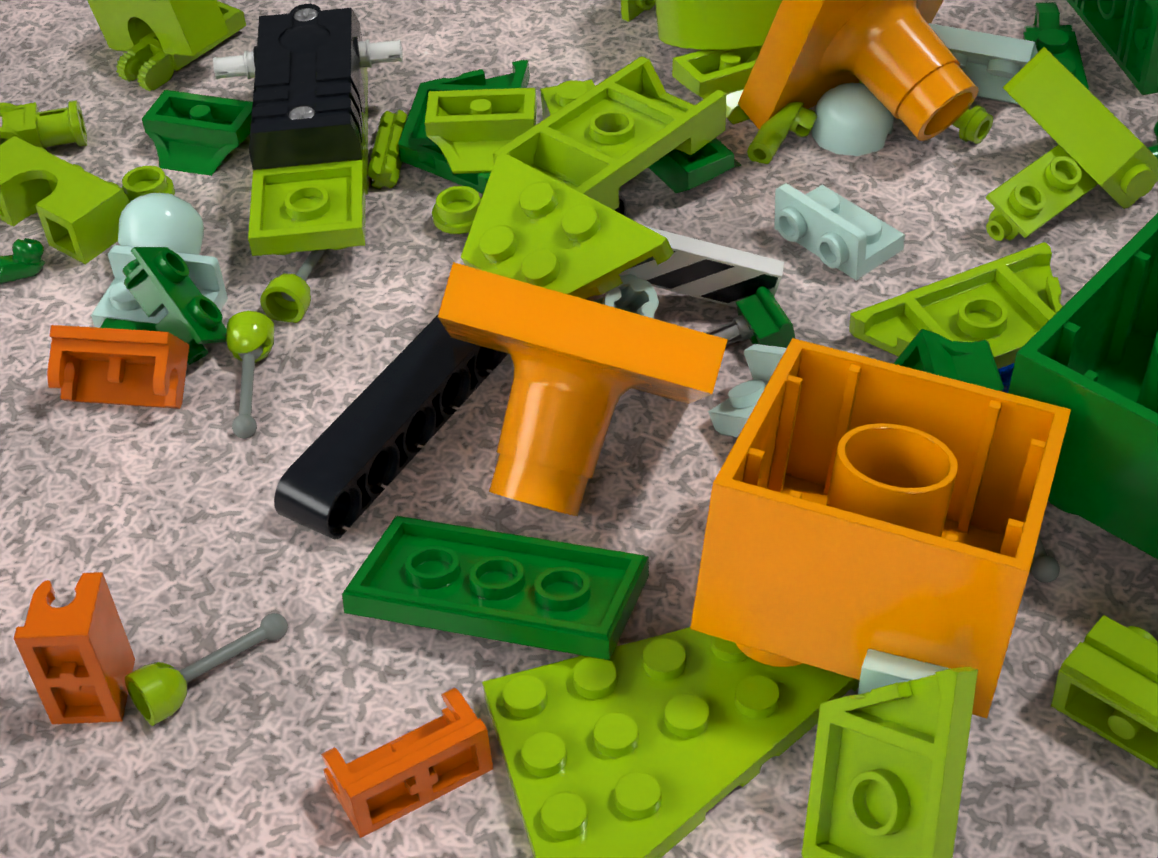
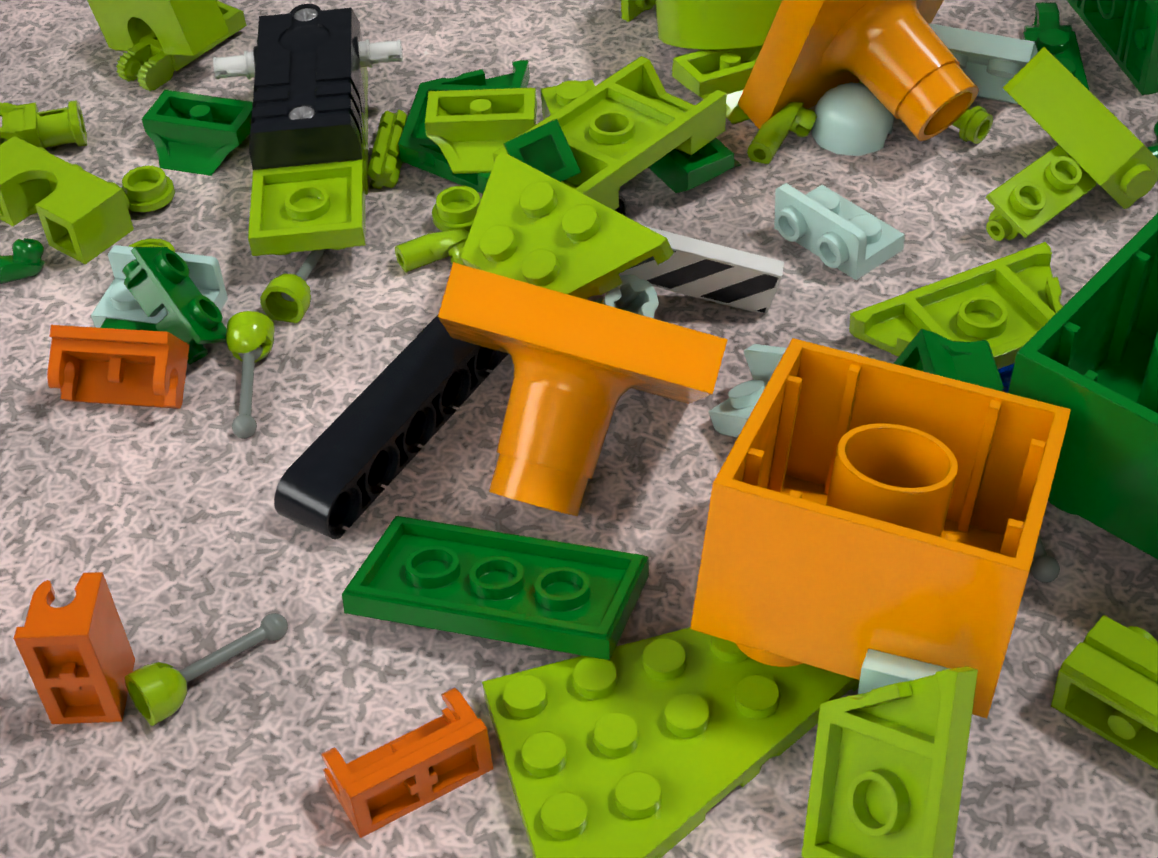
(161, 222): light aqua hair -> none
(431, 249): none -> lime arm
(545, 150): none -> green plate
(759, 320): green piece -> none

